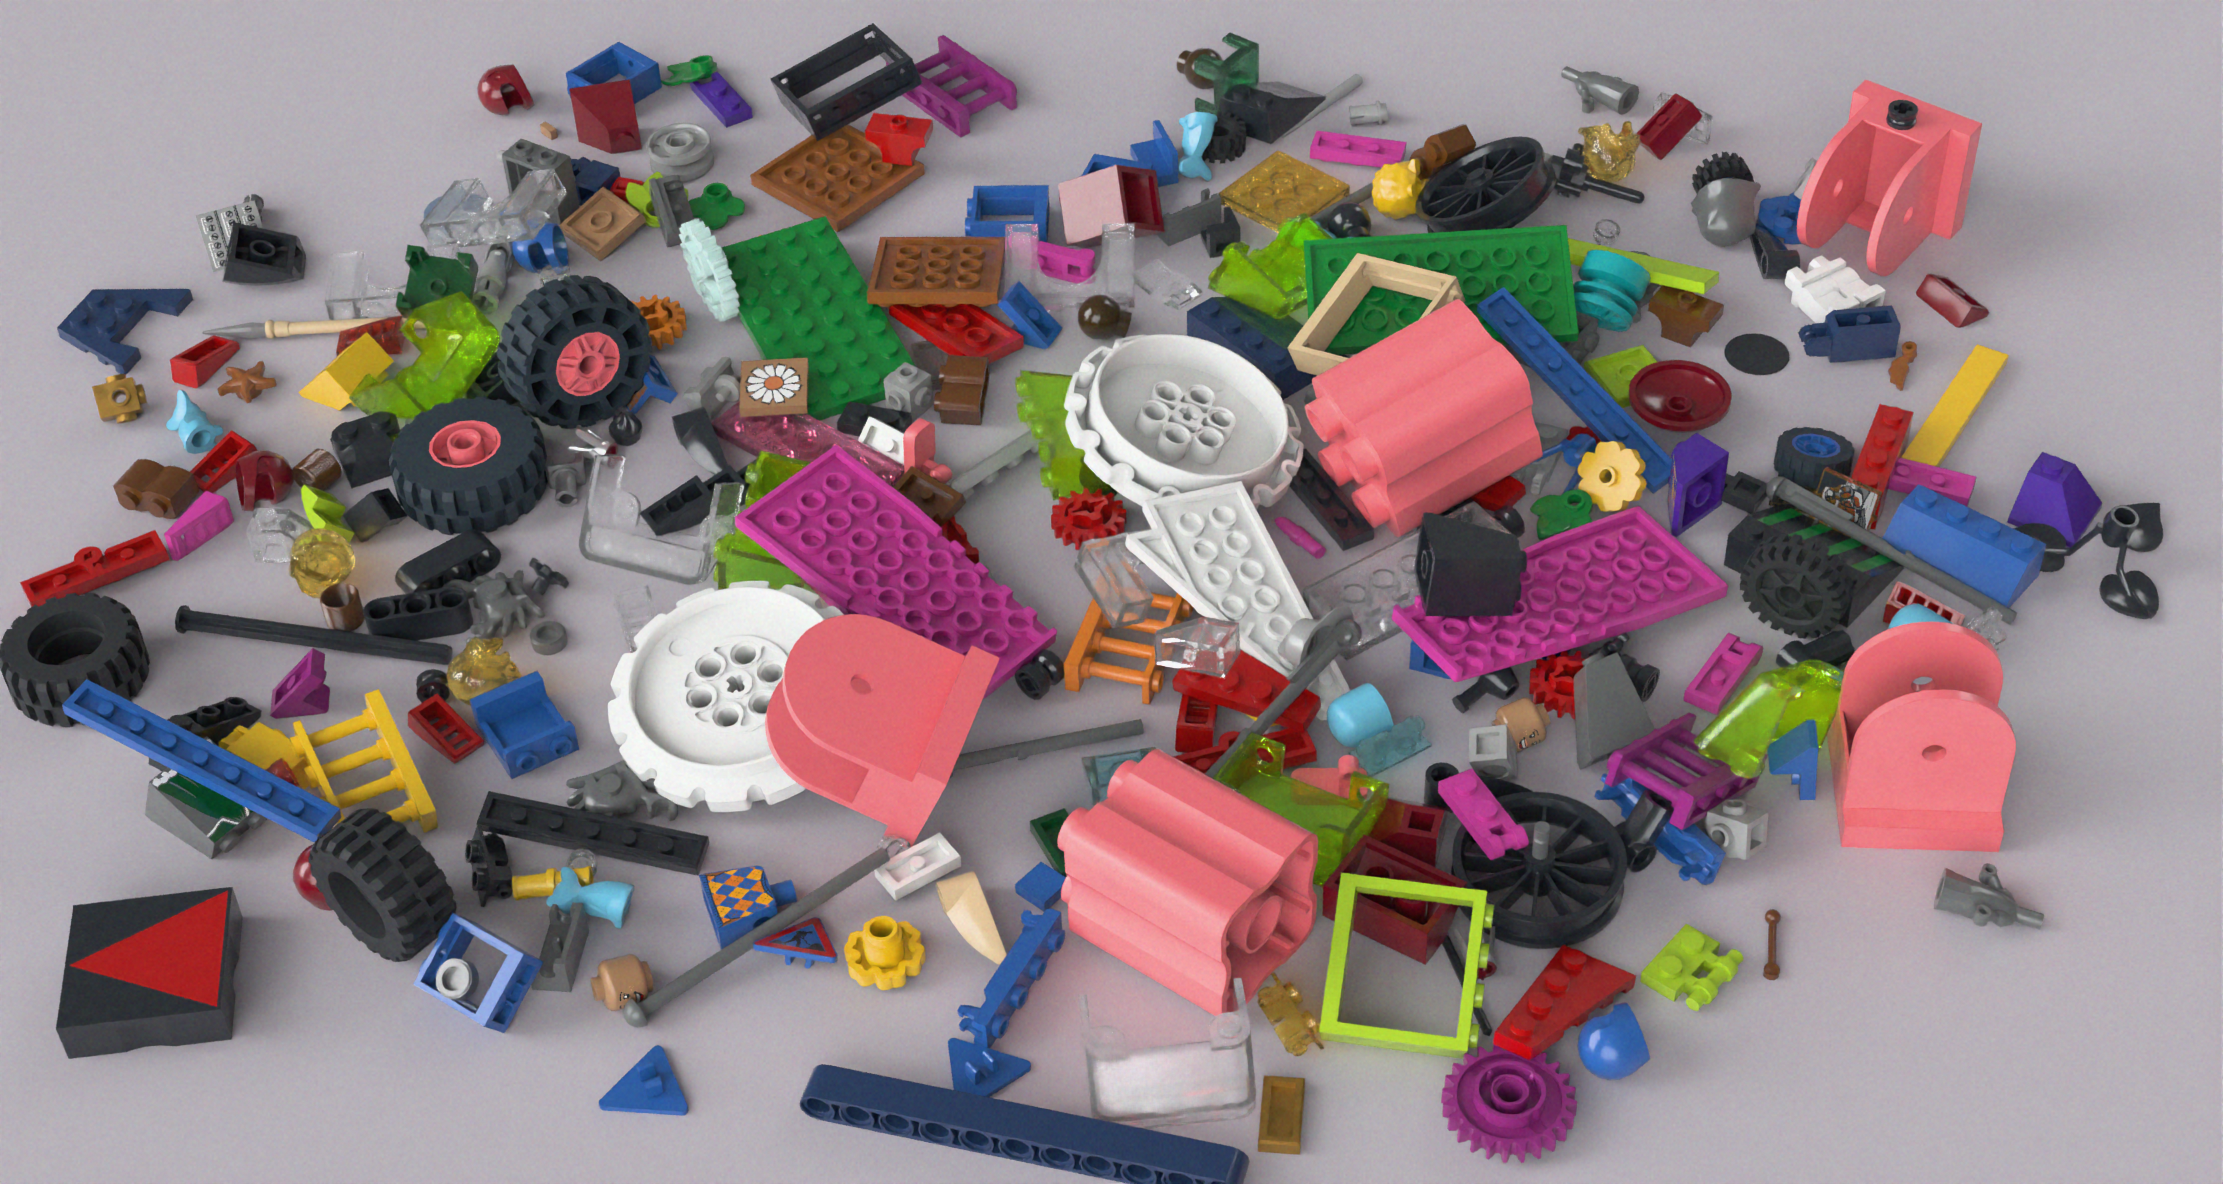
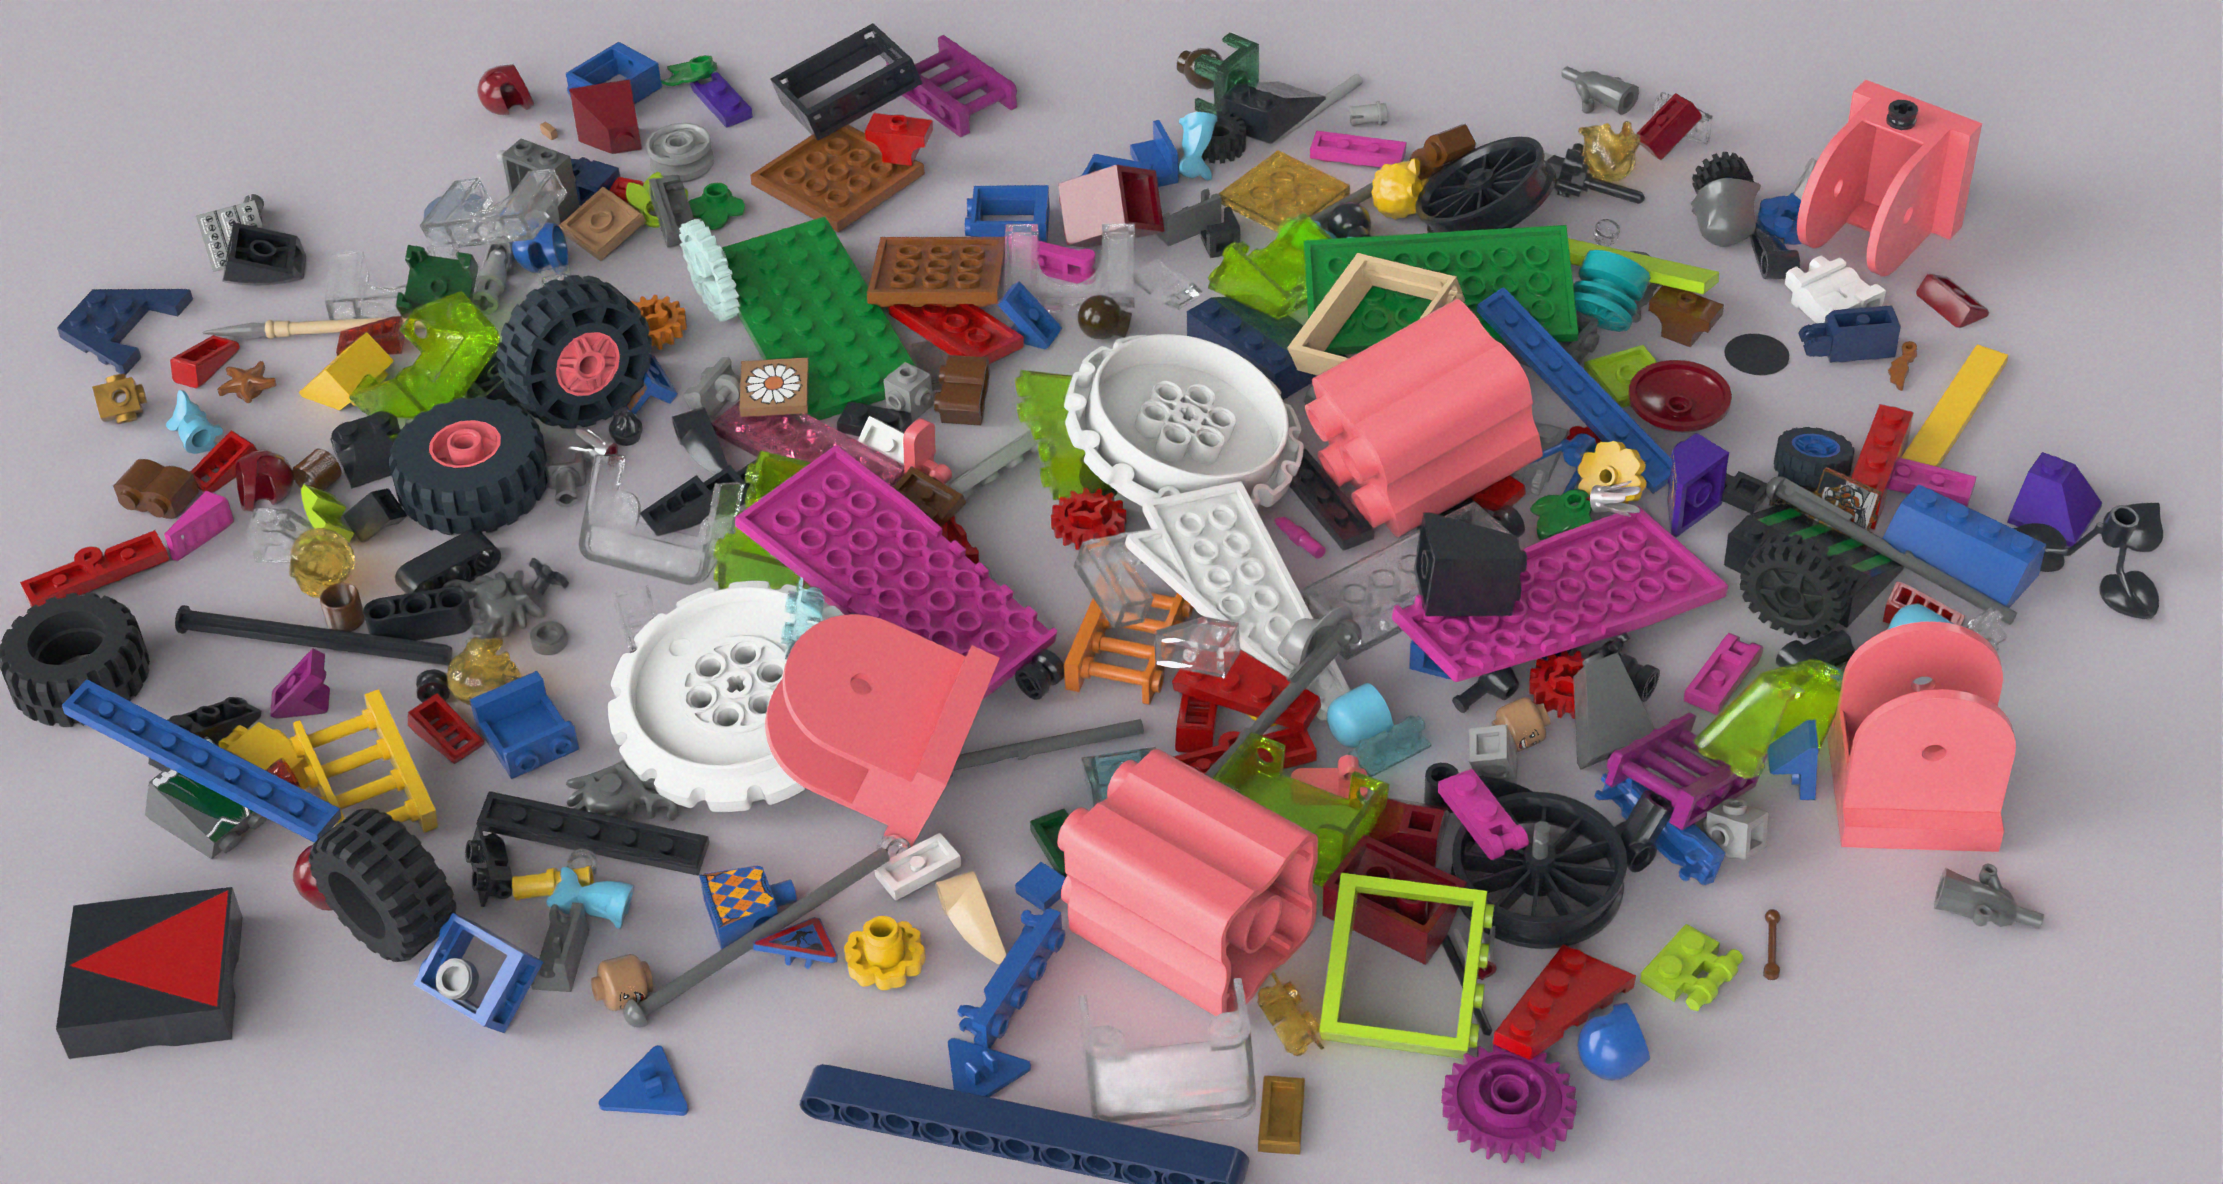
(803, 606): none -> clear light blue hinge
(1609, 498): none -> flat silver piece

